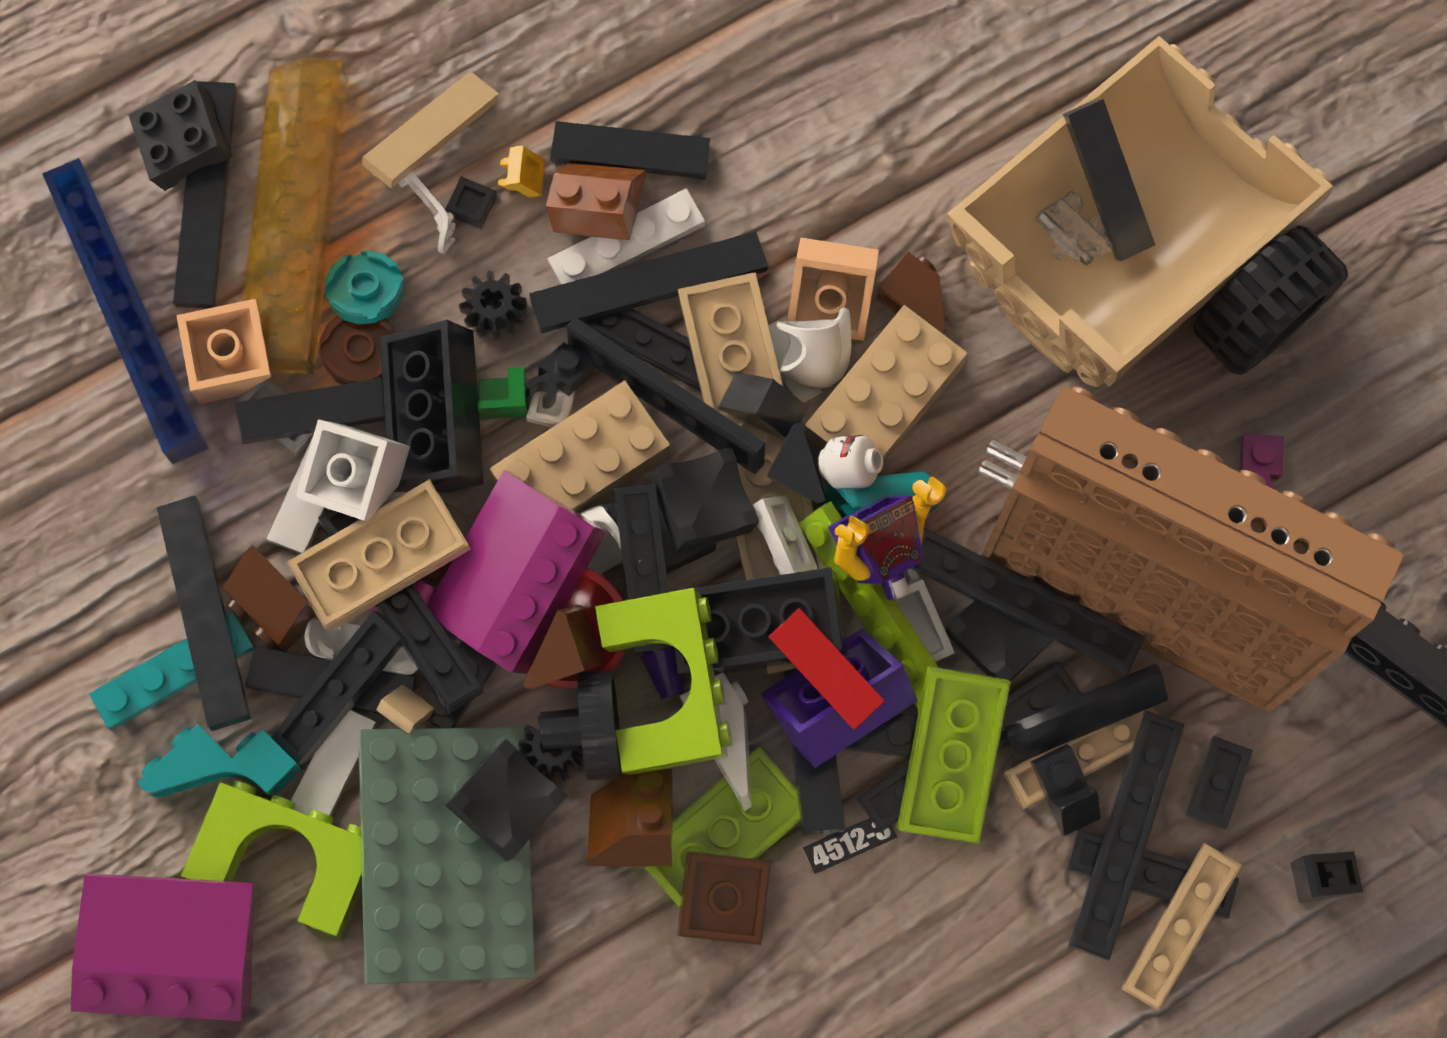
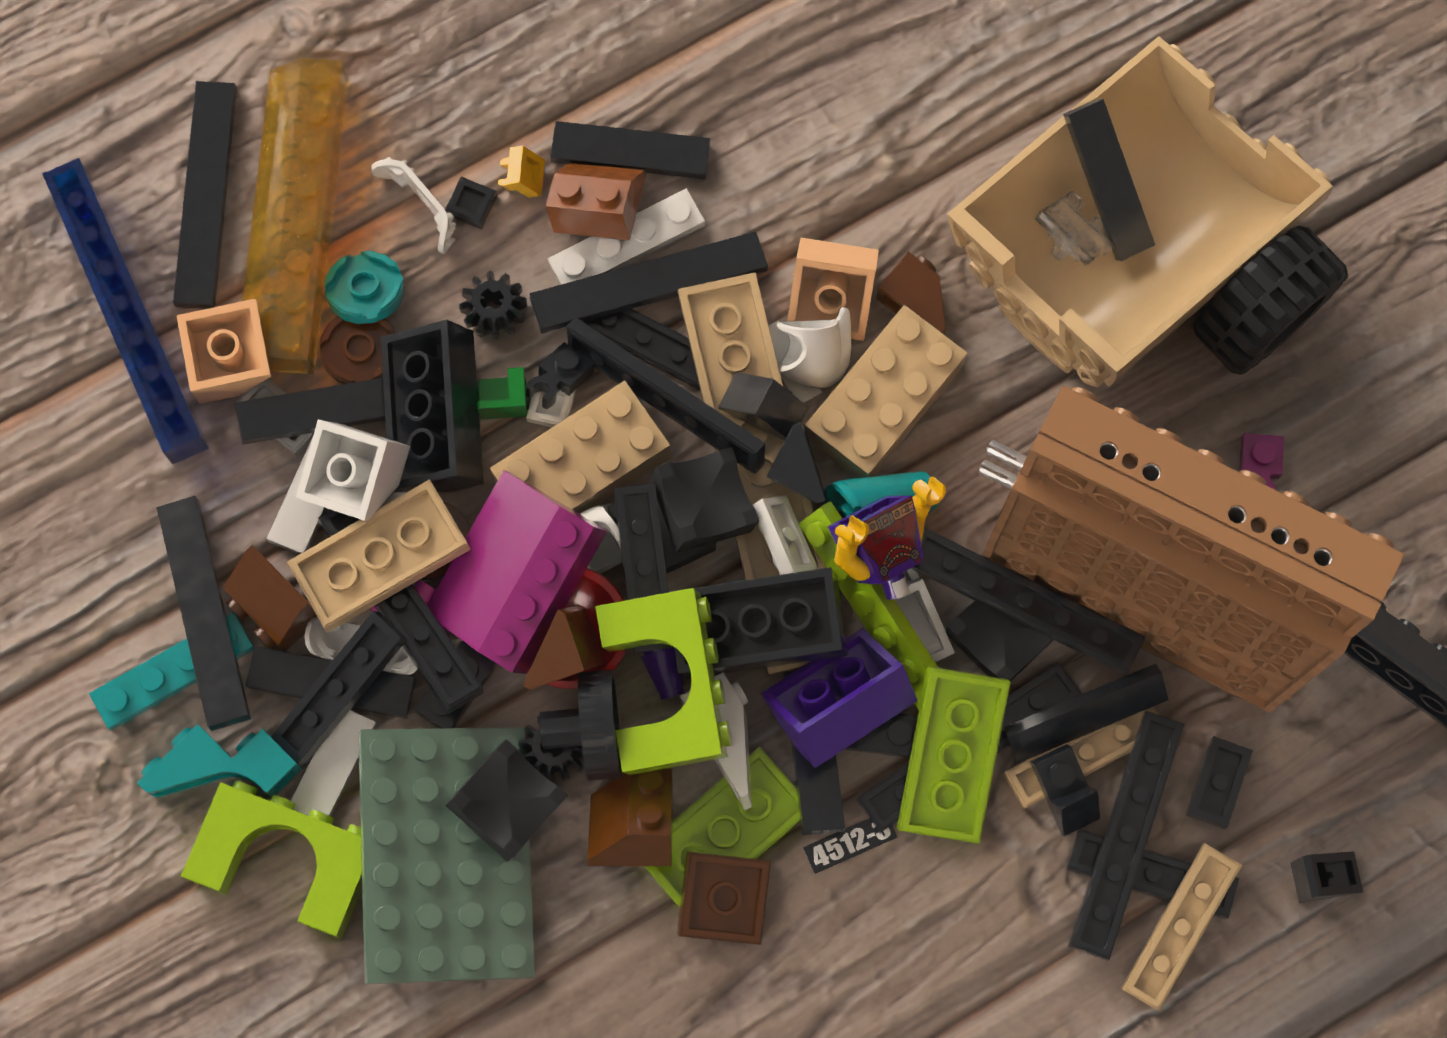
(163, 947): magenta slope -> none
(179, 135): black brick -> none
(405, 709): tan tile -> none
(430, 129): tan tile -> none
(827, 669): red tile -> none
(850, 462): white head -> none

